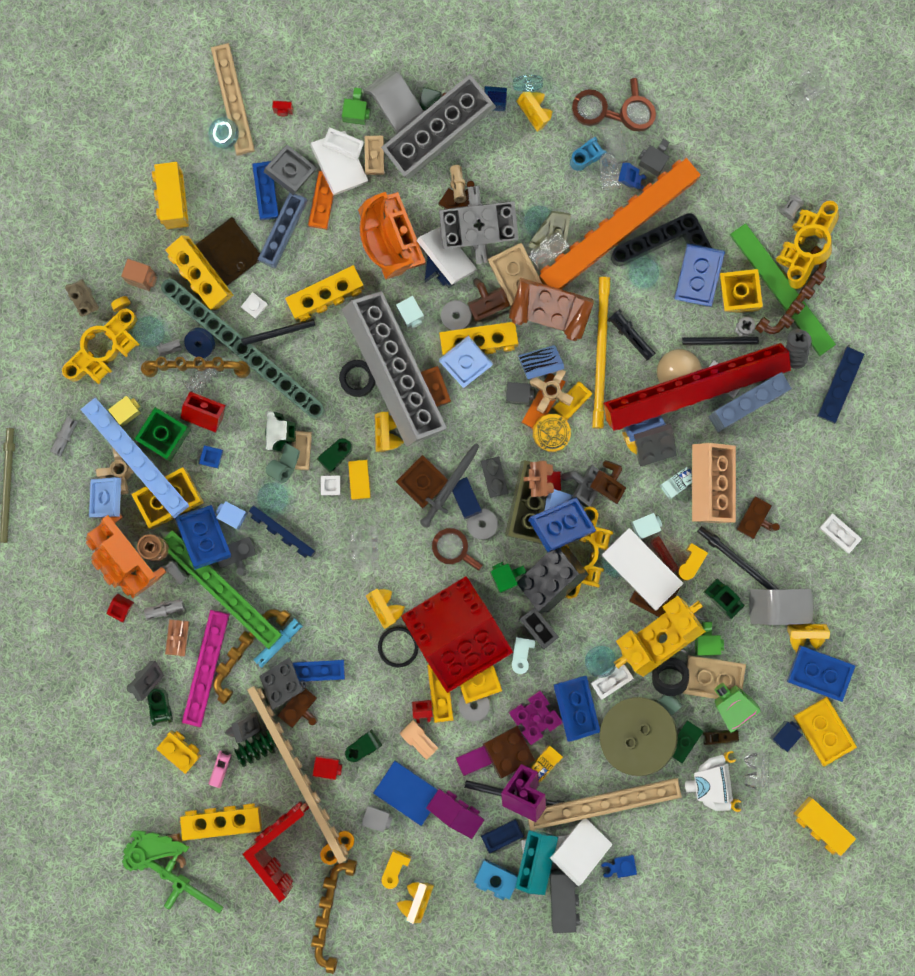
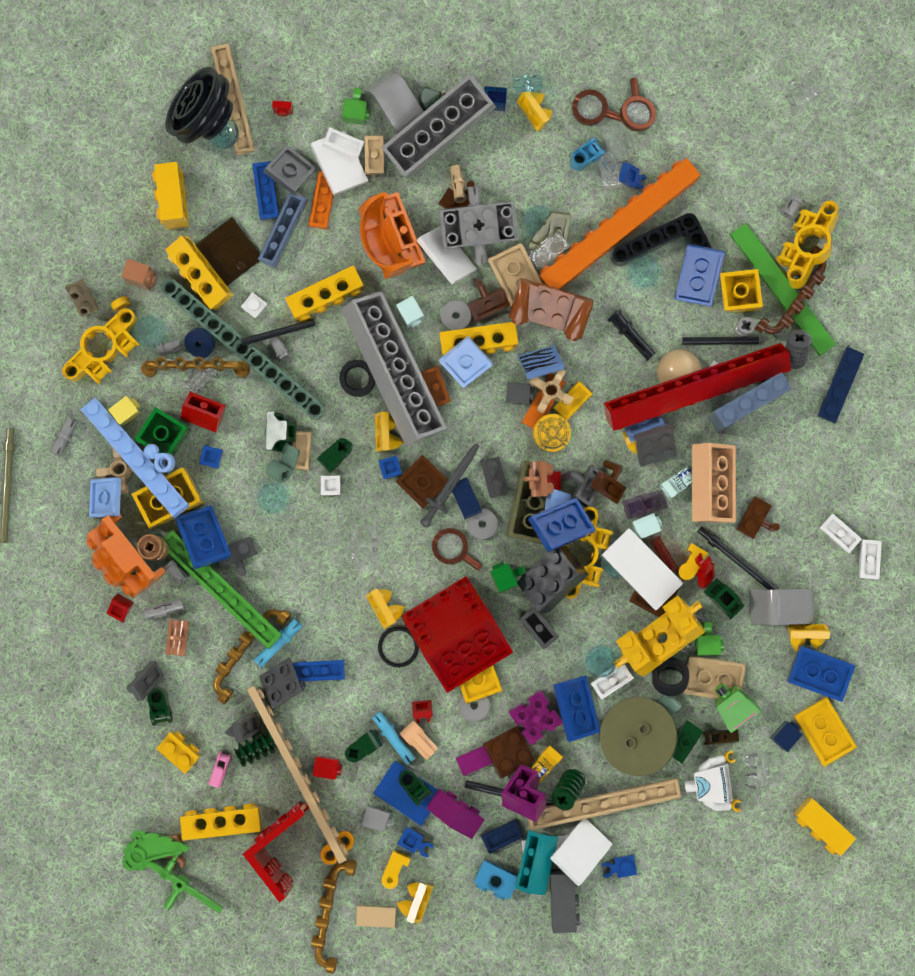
(151, 451): none -> light blue plate
(200, 107): none -> black wheel
(205, 668): dark pink tile -> none
(231, 515): light blue brick -> none
(274, 528): dark blue plate -> none
(279, 347): none -> light grey pin
(298, 707): reddish brown plate -> none
(359, 479): yellow tile -> none
(375, 916): none -> tan tile
(390, 467): none -> blue plate
(393, 737): none -> medium azure pin
(412, 840): none -> blue plate
(415, 787): none -> dark green piece
(432, 270): dark blue slope -> none
(440, 699): yellow tile -> none
(520, 654): light aqua leg -> none
(568, 789): none -> dark green piece
(598, 412): yellow piece -> none
(644, 504): none -> clear purple slope
(654, 159): dark grey brick -> none
(706, 571): none -> red plate
(870, 559): none -> white plate

